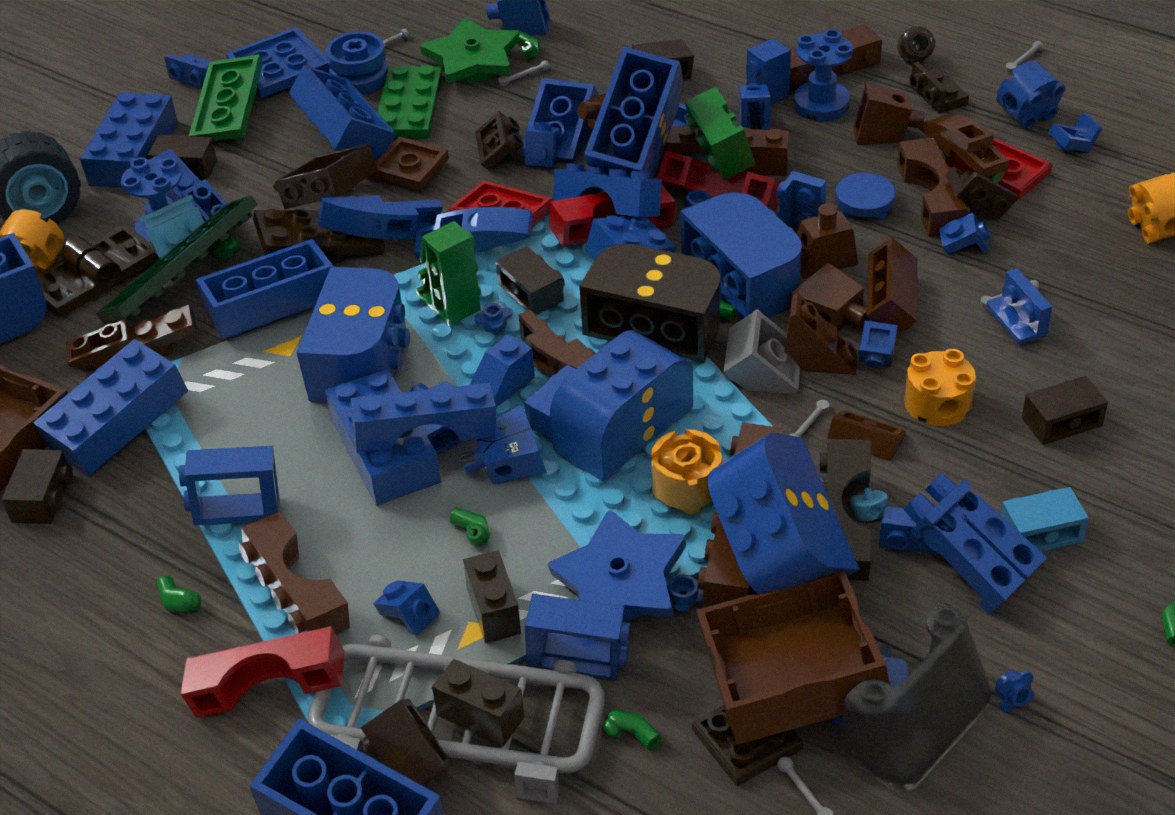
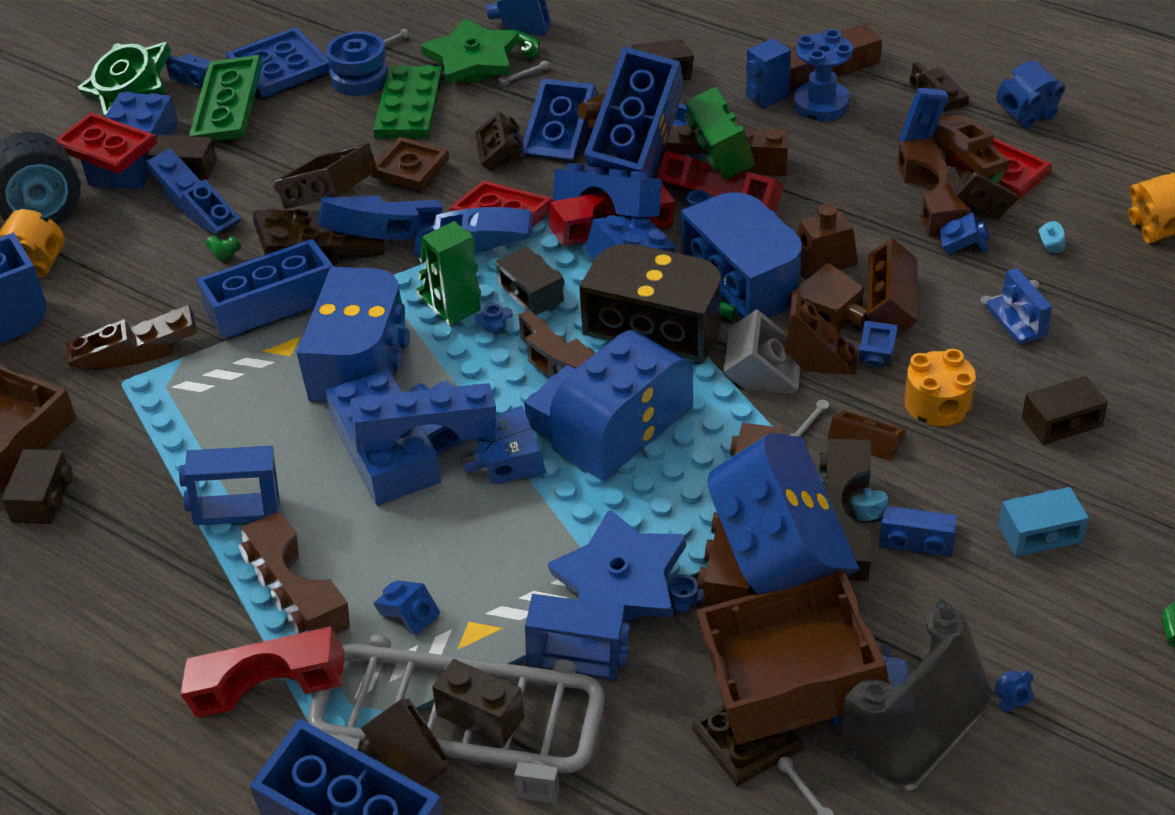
(94, 268): dark brown plate -> none
(106, 142): none -> red tile
(111, 406): blue brick -> none
(126, 70): none -> green plate
(151, 181): blue piece -> none
(172, 224): medium azure plate -> none
(173, 264): dark green plate -> none
(177, 599): green arm -> none
(340, 111): blue brick -> none
(475, 525): green arm -> none
(492, 596): dark brown brick -> none
(506, 367): blue slope -> none
(541, 144): blue bracket -> none
(636, 724): green arm -> none
(682, 469): light orange brick -> none
(754, 106): blue torso -> none
(800, 198): blue bracket -> none
(865, 196): blue tile -> none
(884, 116): reddish brown torso -> none
(923, 39): dark brown head -> none
(924, 114): none -> blue hinge
(974, 540): blue hips -> none
(1037, 46): light grey hinge -> none
(1053, 237): none -> medium azure piece
(1079, 137): blue bracket -> none

